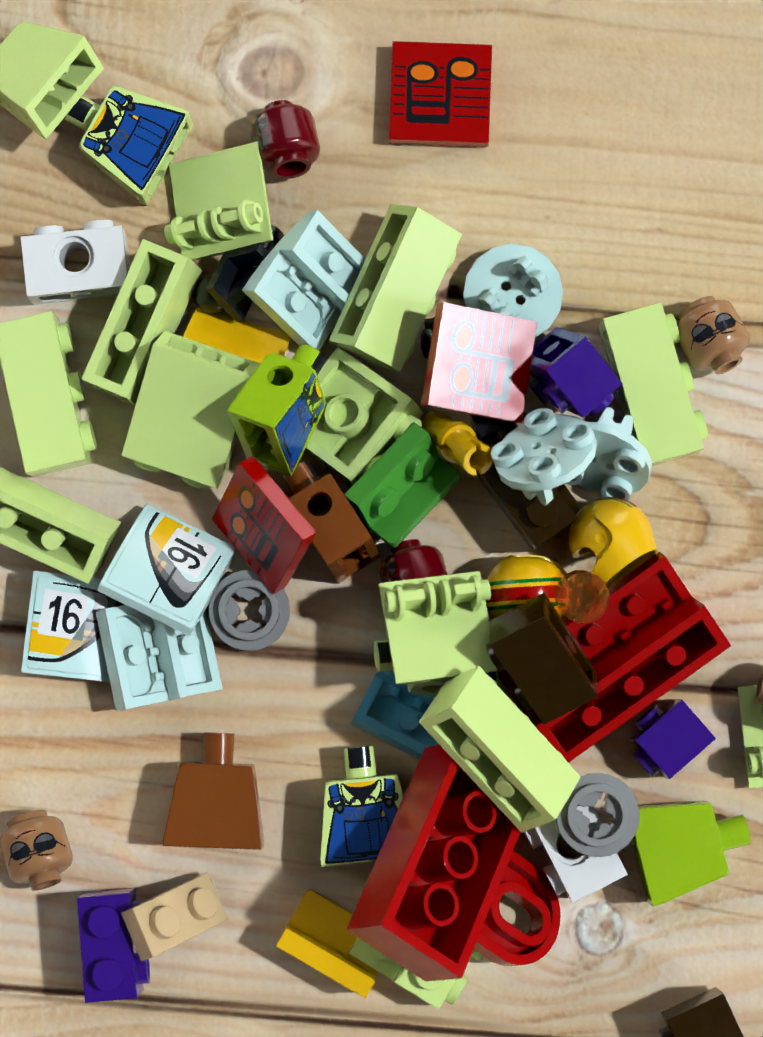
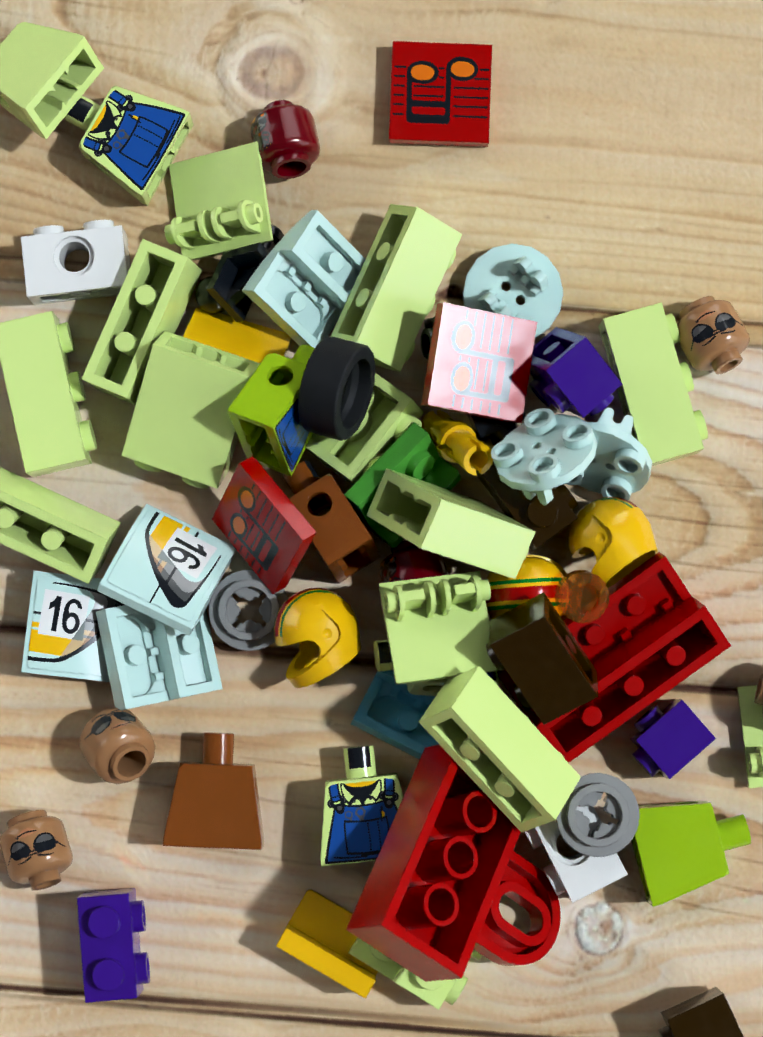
(117, 746): none -> medium nougat head
(174, 916): tan plate -> none
(325, 633): none -> yellow helmet
(336, 388): none -> black tyre
(450, 524): none -> yellowish green brick

